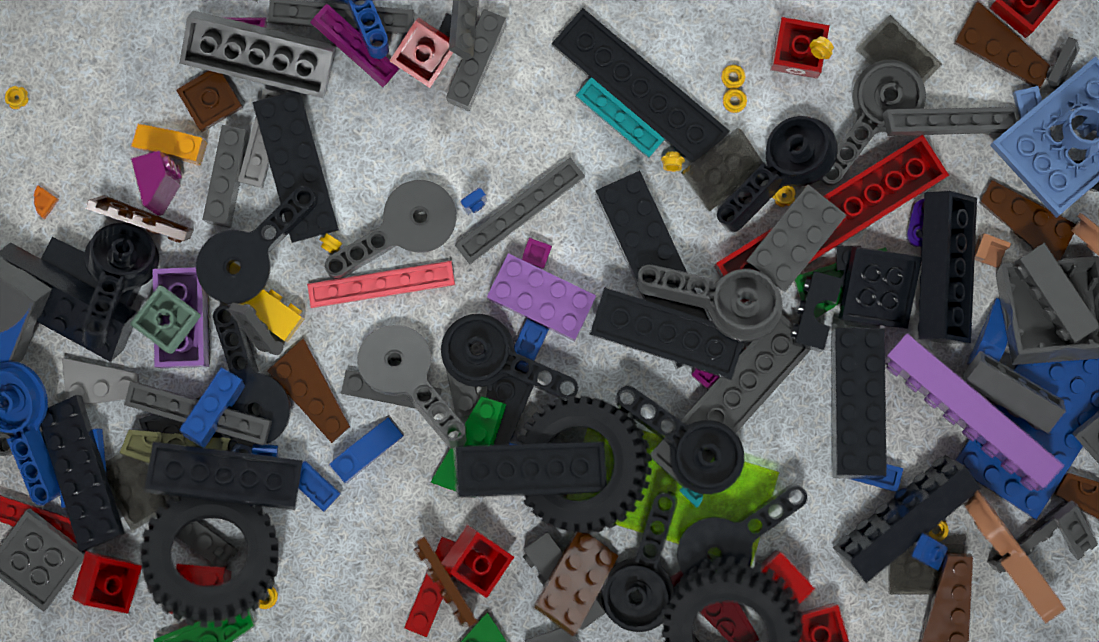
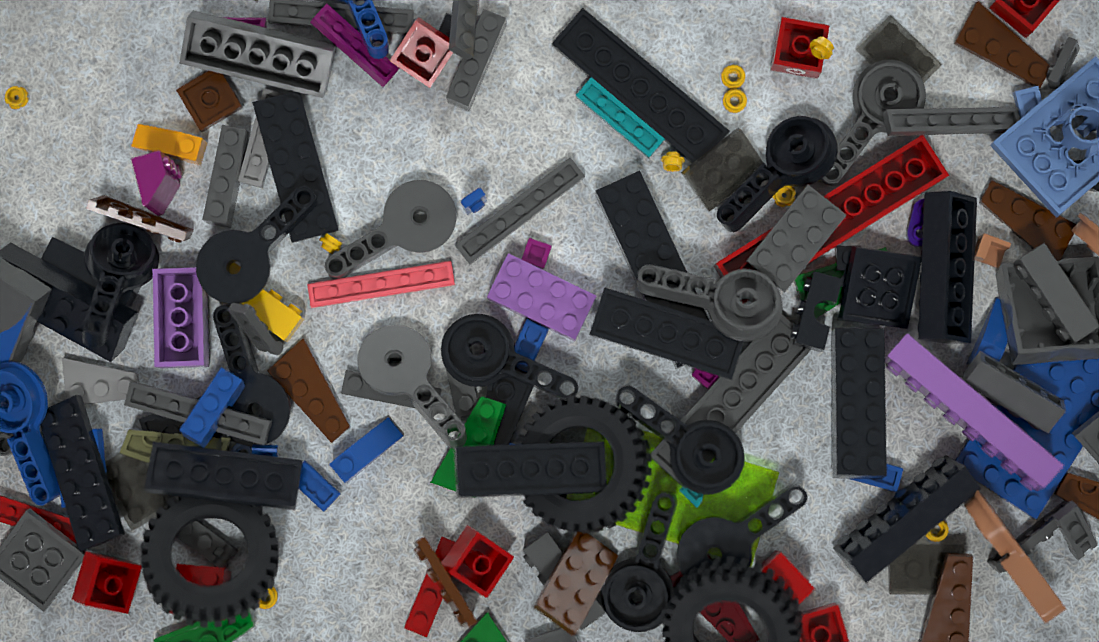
(44, 201): orange tile -> none
(149, 320): sand green brick -> none
(929, 552): blue plate -> none

